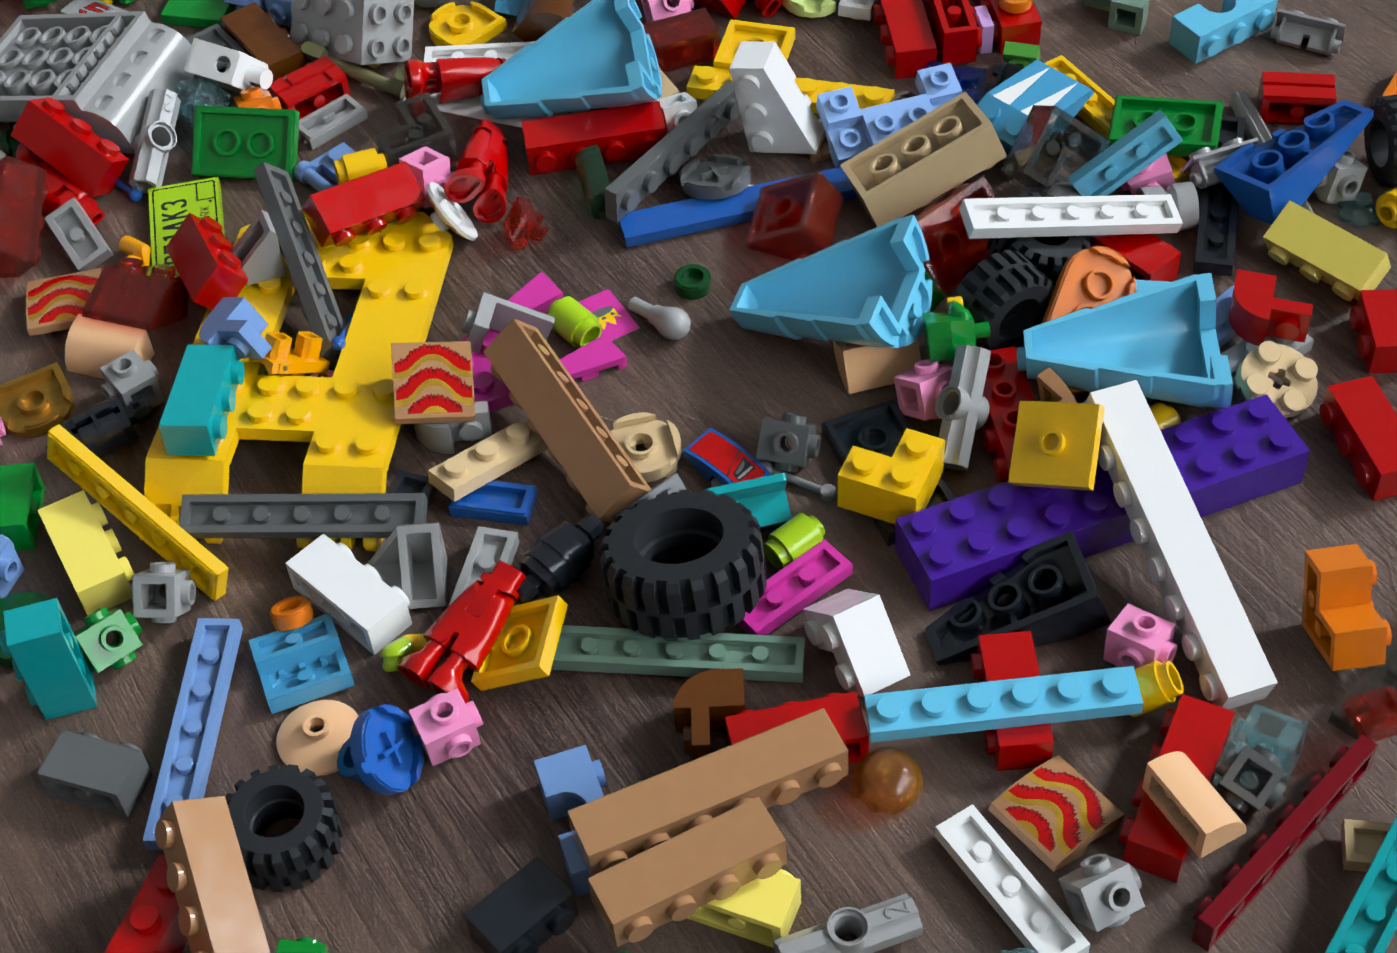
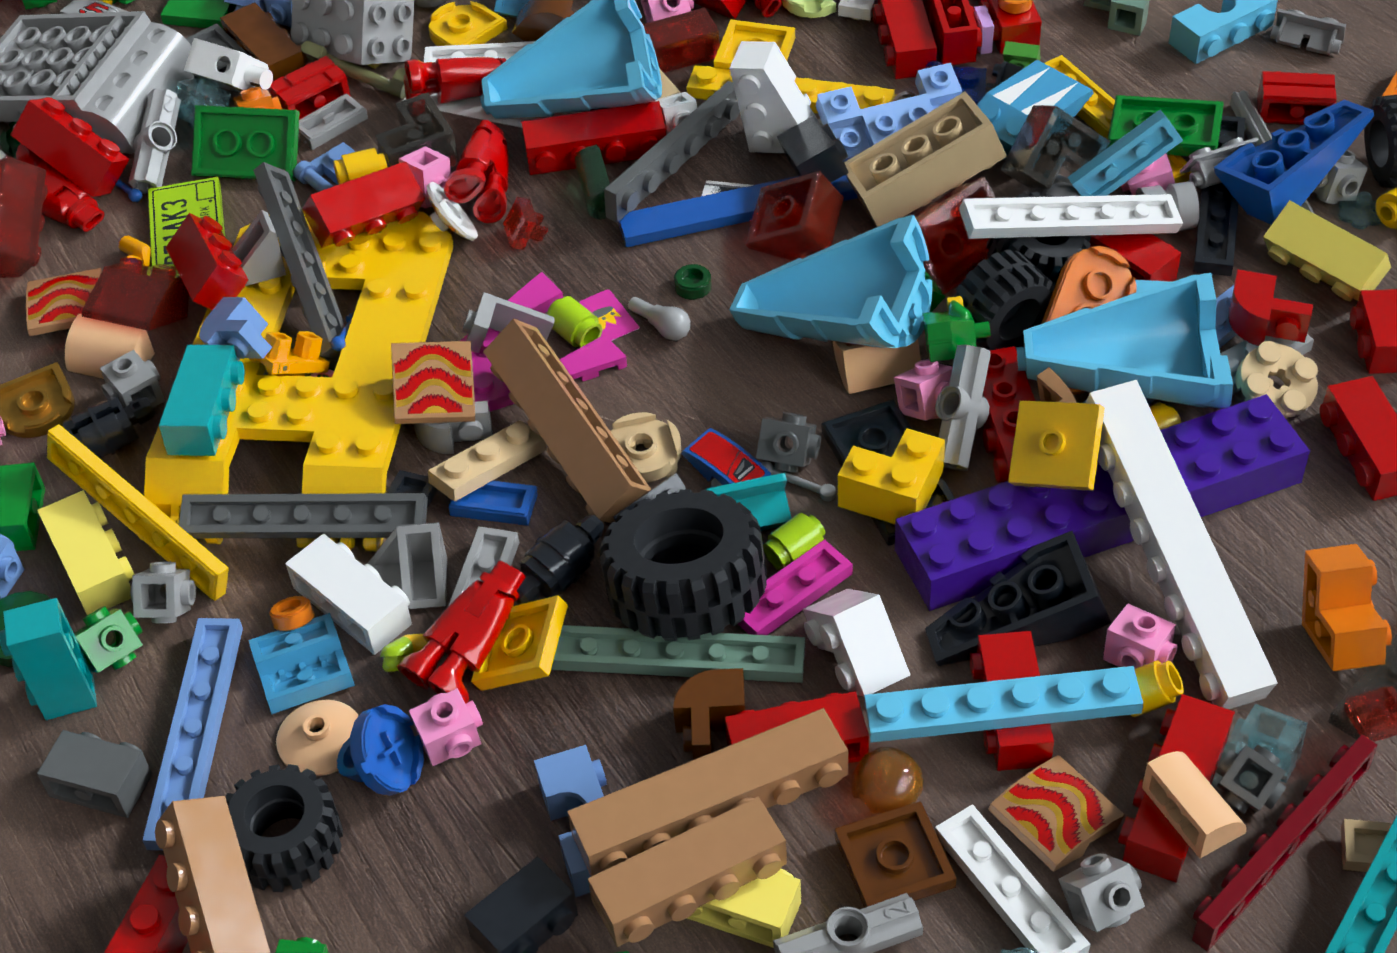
(78, 236): light grey plate -> none
(716, 178): dark grey tile -> none
(814, 149): none -> black brick
(895, 856): none -> reddish brown plate

